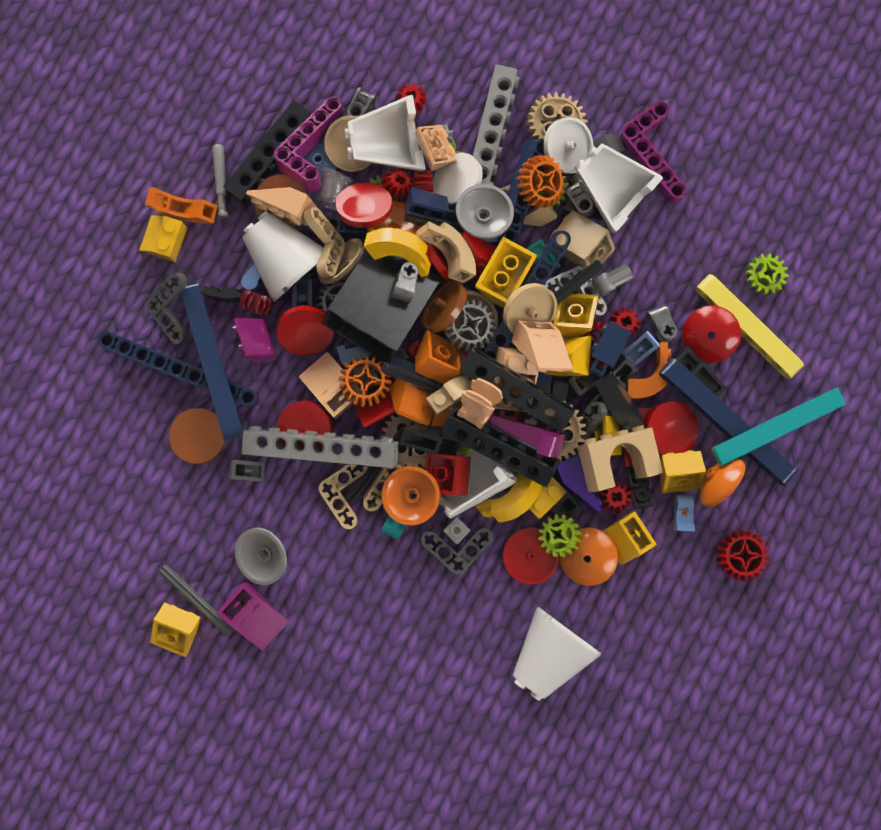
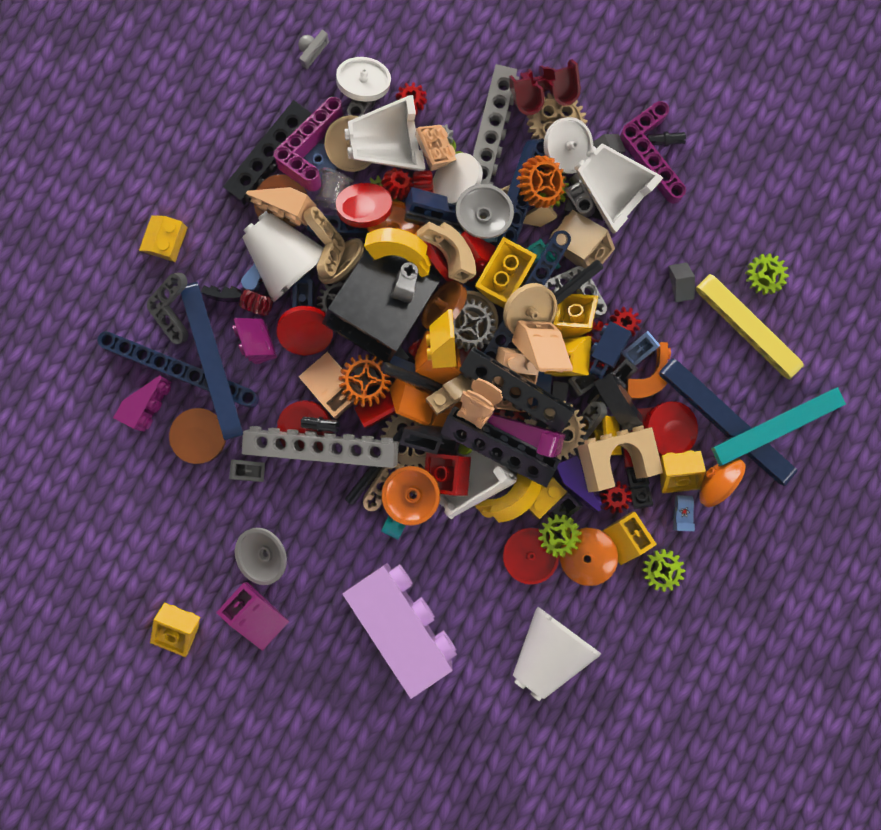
(140, 407): none -> magenta slope
(179, 208): orange arch -> none
(194, 598): dark grey axle -> none
(219, 170): light grey piece -> none
(312, 47): none -> light grey tile
(320, 424): none -> black axle
(337, 487): tan beam -> none
(346, 354): medium blue leg -> none
(363, 79): none -> white piece
(401, 628): none -> lavender brick
(442, 342): none -> yellow slope
(456, 530): light grey brick -> none
(461, 555): dark grey beam -> none
(562, 84): none -> dark red piece
(609, 281): light grey piece -> none
(662, 321): flat silver piece -> none
(667, 138): none -> black pin
(667, 577): none -> lime gear
(682, 282): none -> dark grey slope
(699, 369): black slope -> none
(715, 320): red dish -> none
(743, 563): red gear -> none

